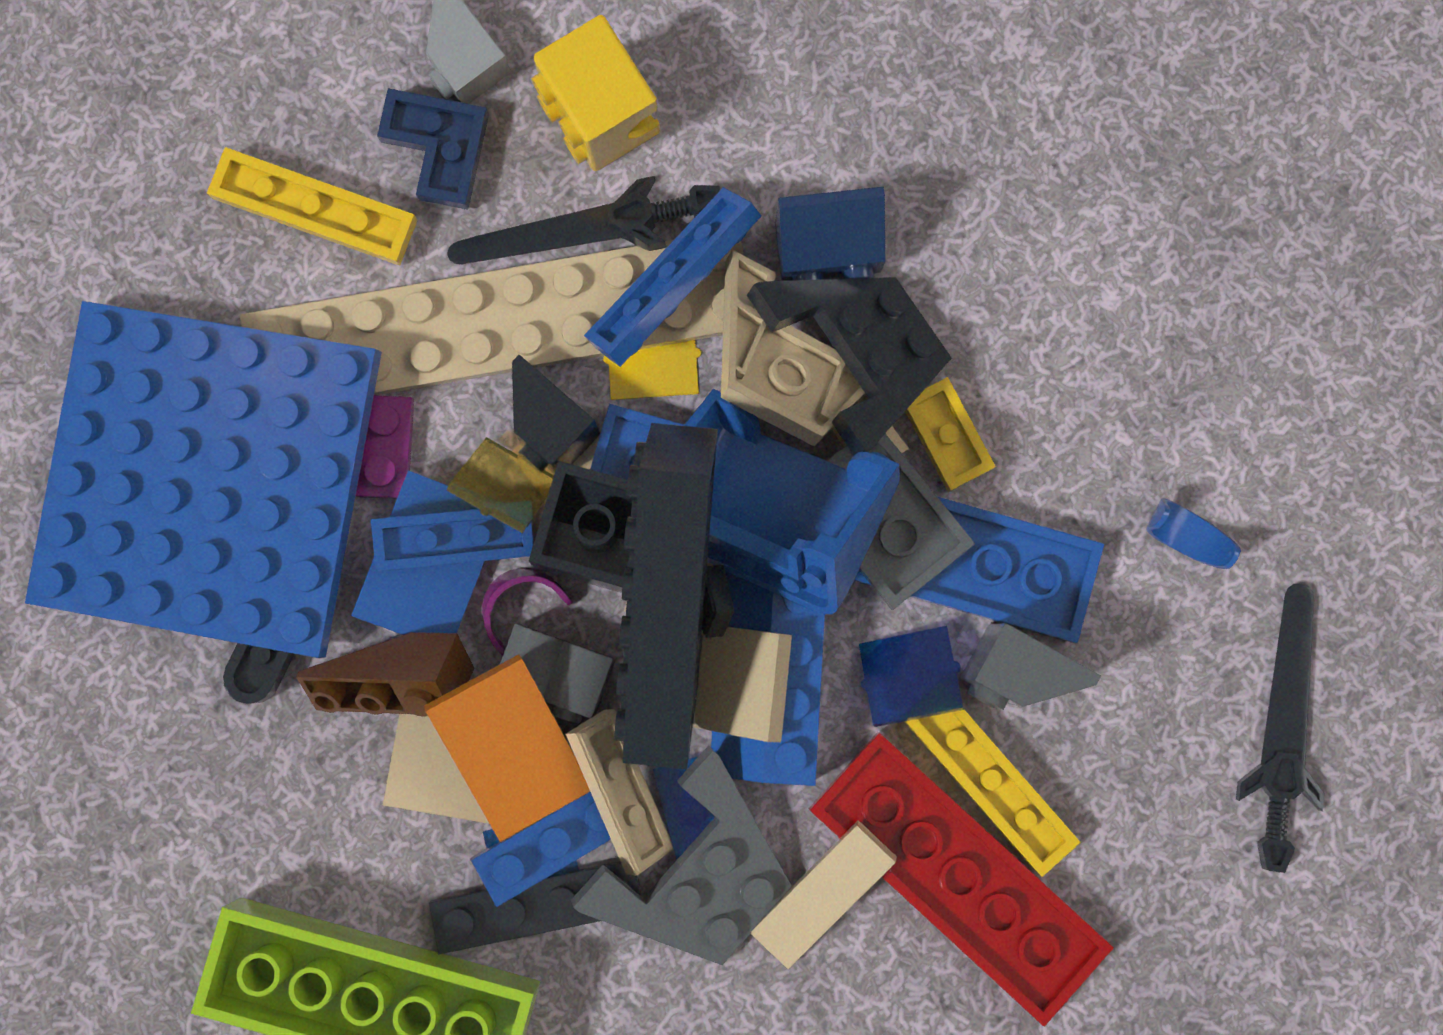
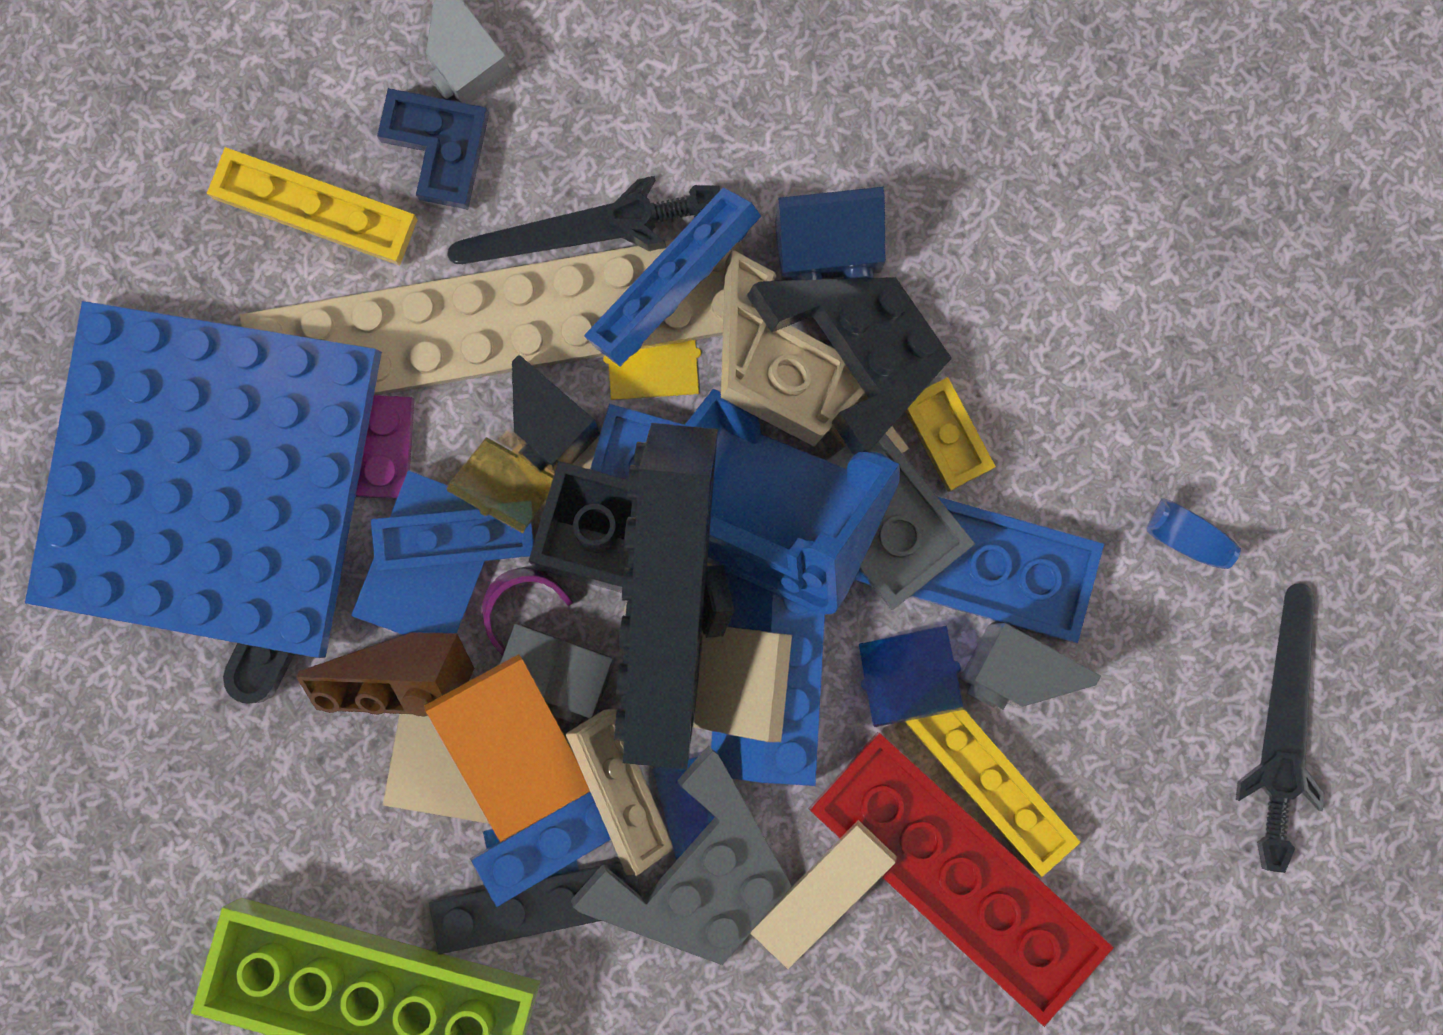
(595, 94): yellow piece -> none

